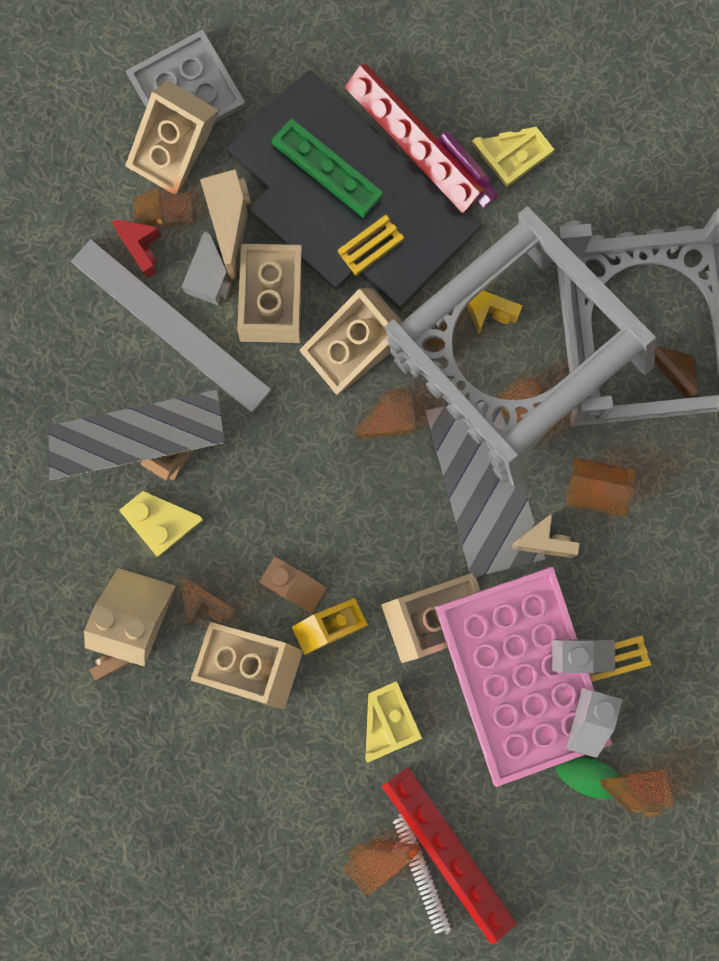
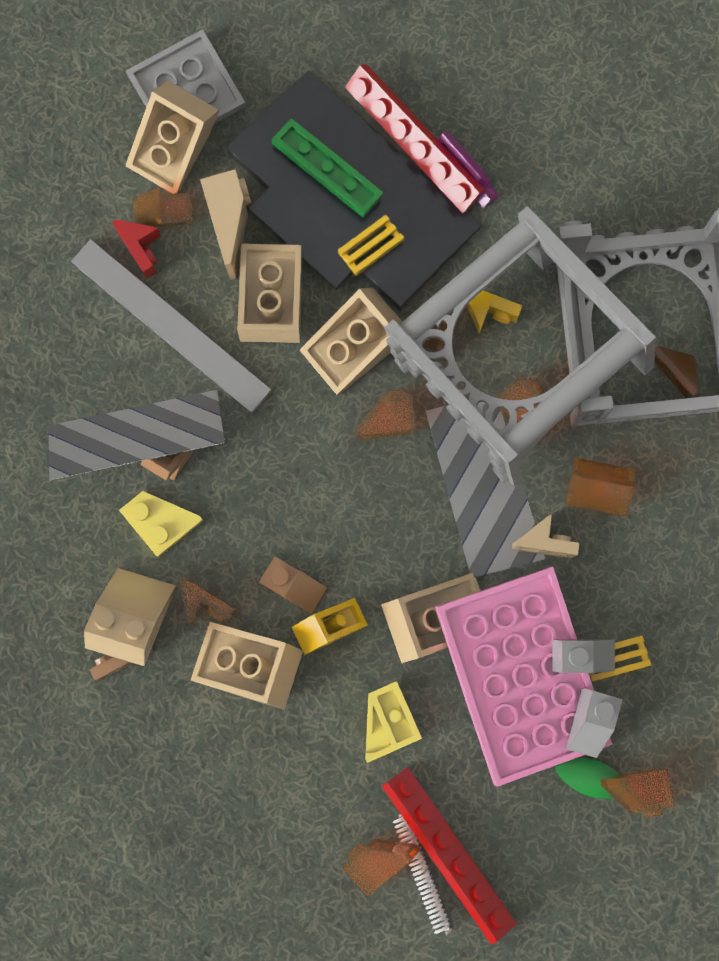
(207, 275): light grey slope -> none
(513, 153): light yellow wing -> none

